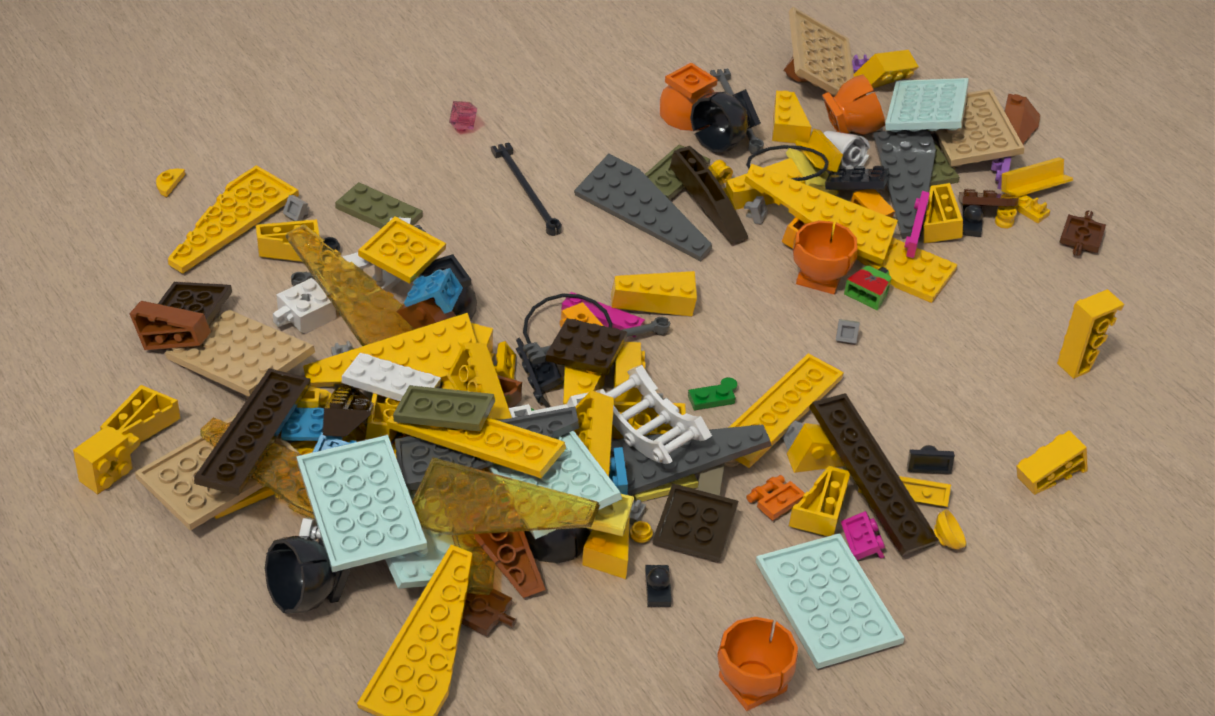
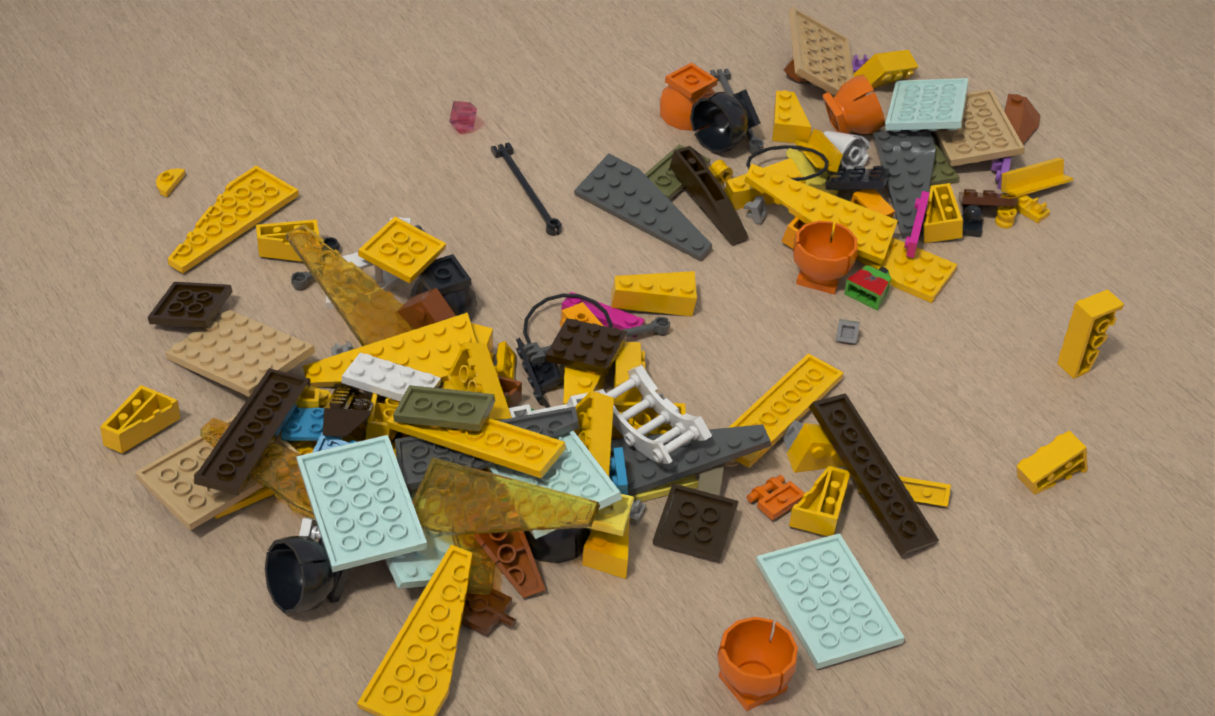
(104, 458): yellow hinge -> none
(168, 326): dark orange wedge -> none
(296, 208): light grey tile -> none
(304, 307): white hinge -> none
(375, 206): olive plate -> none
(440, 285): dark azure bracket -> none
(641, 532): yellow plate -> none
(658, 586): black tile -> none
(713, 395): green hinge -> none
(862, 536): dark pink bracket -> none
(930, 460): black tile -> none
(949, 531): yellow piece -> none
(1082, 233): reddish brown plate -> none

